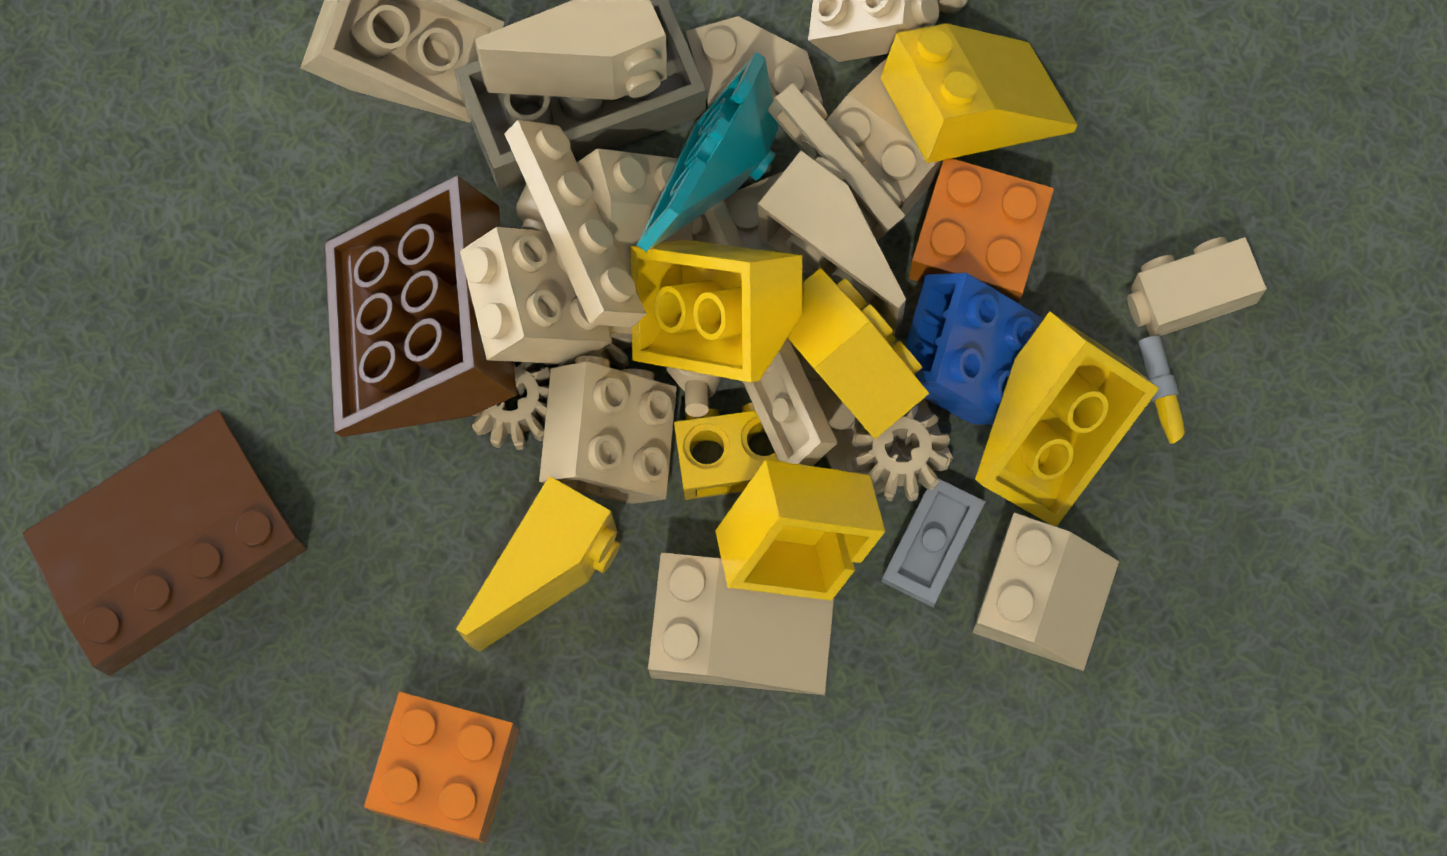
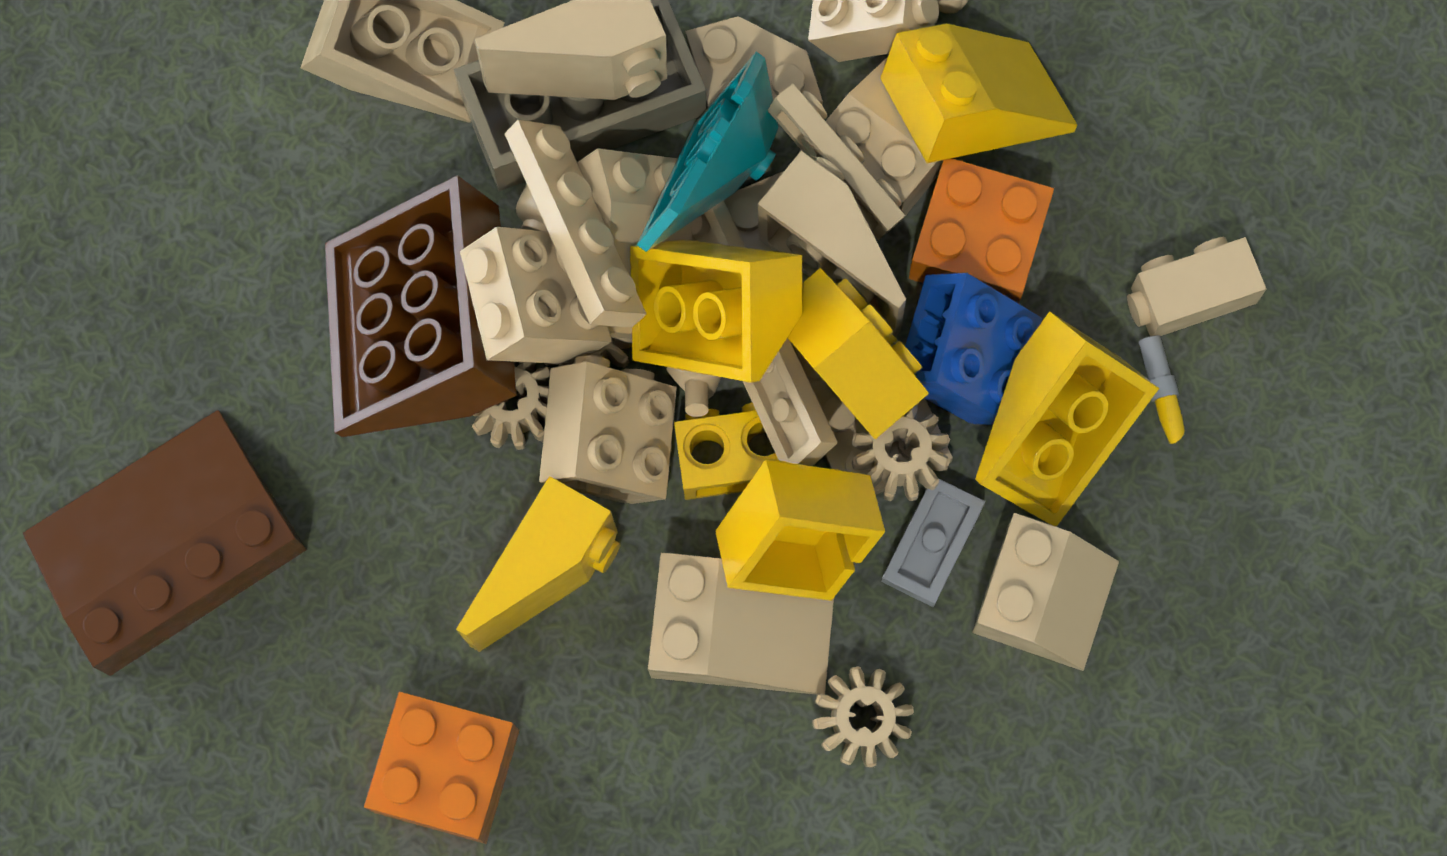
(863, 696): none -> tan gear

